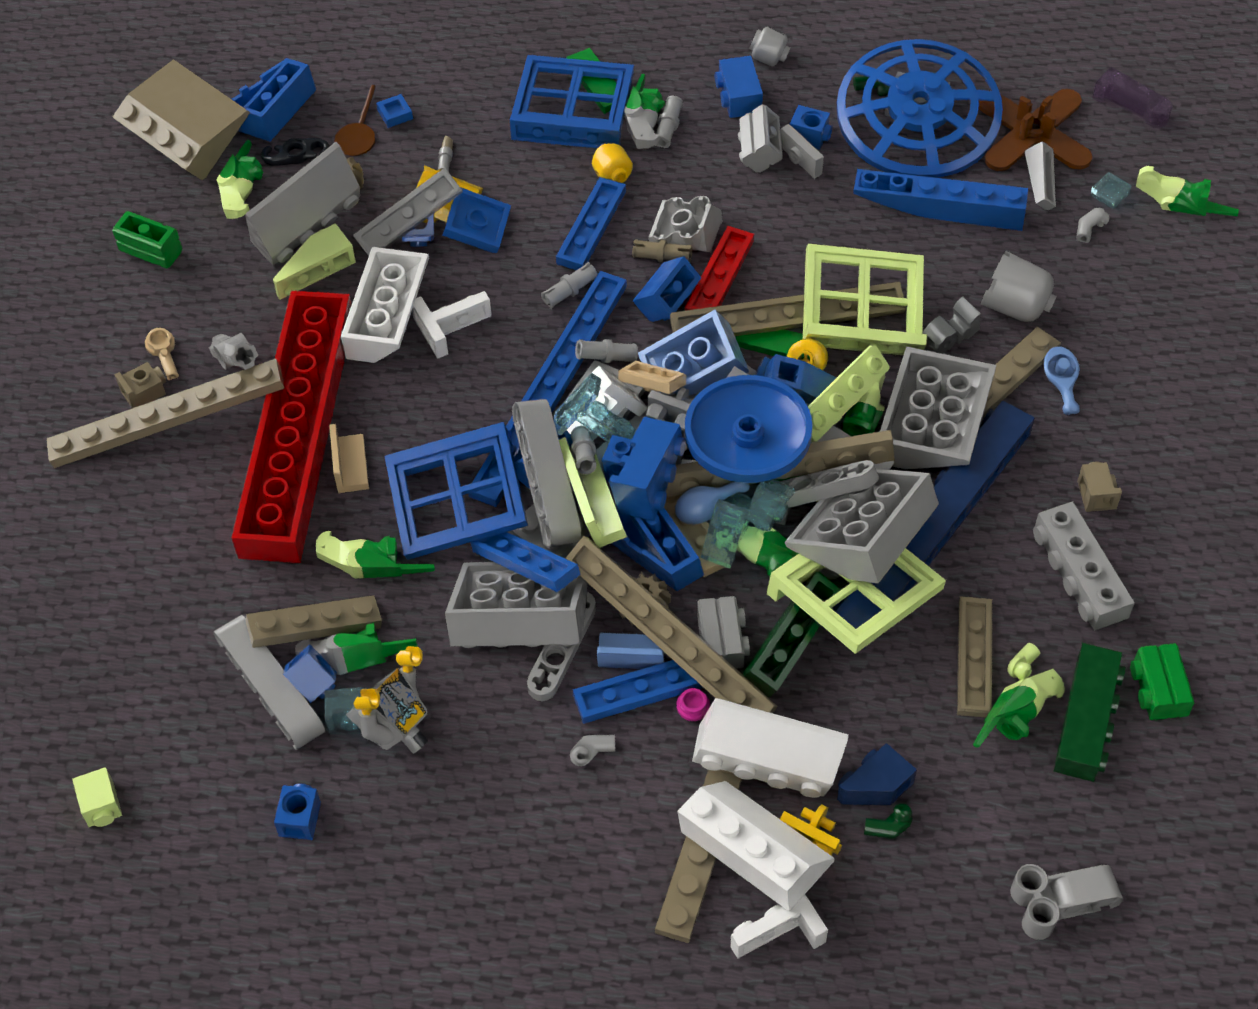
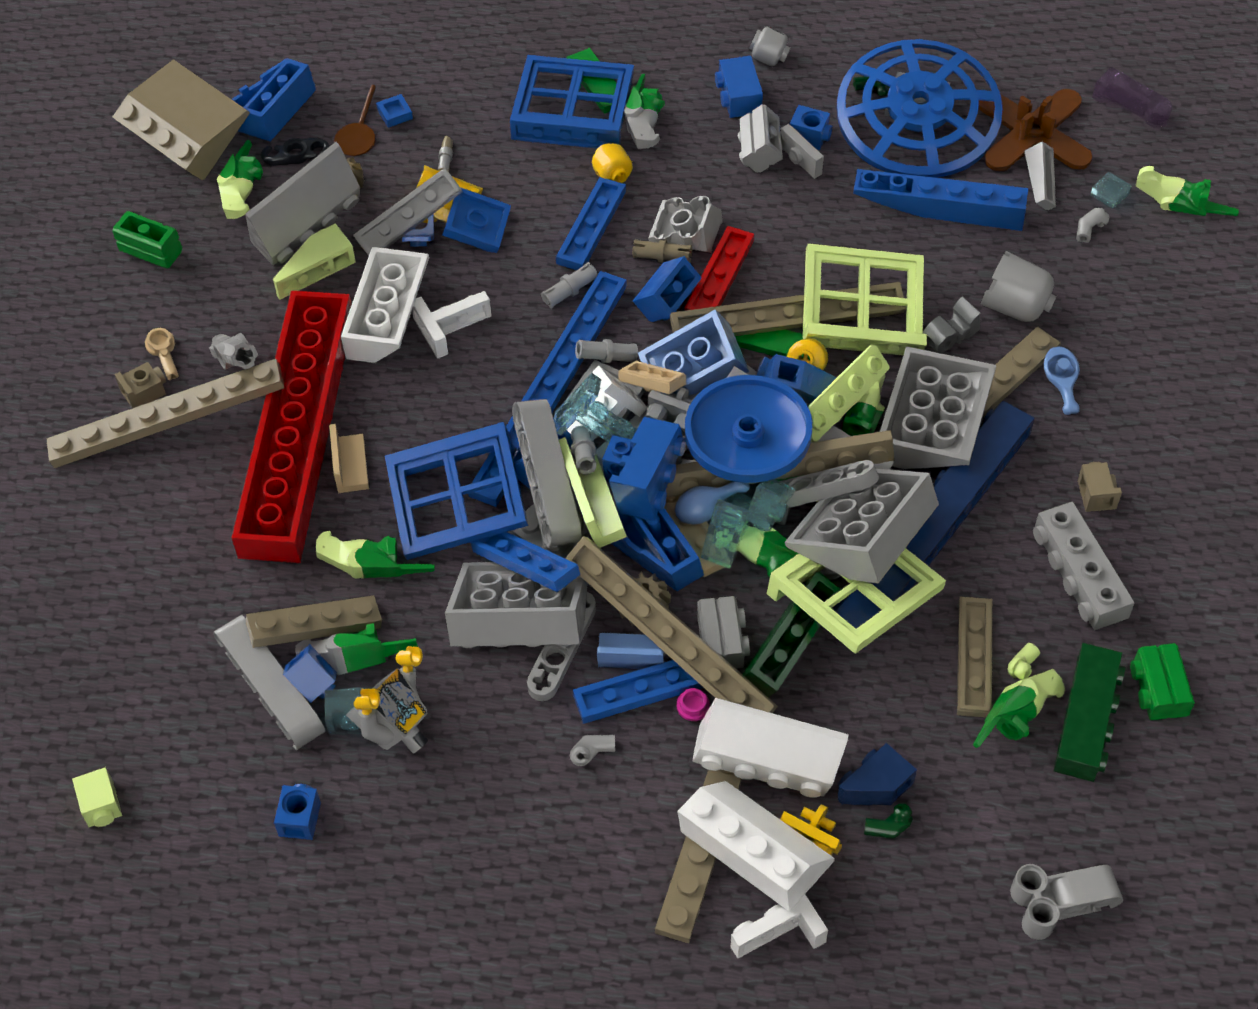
(668, 120): light grey pin -> none

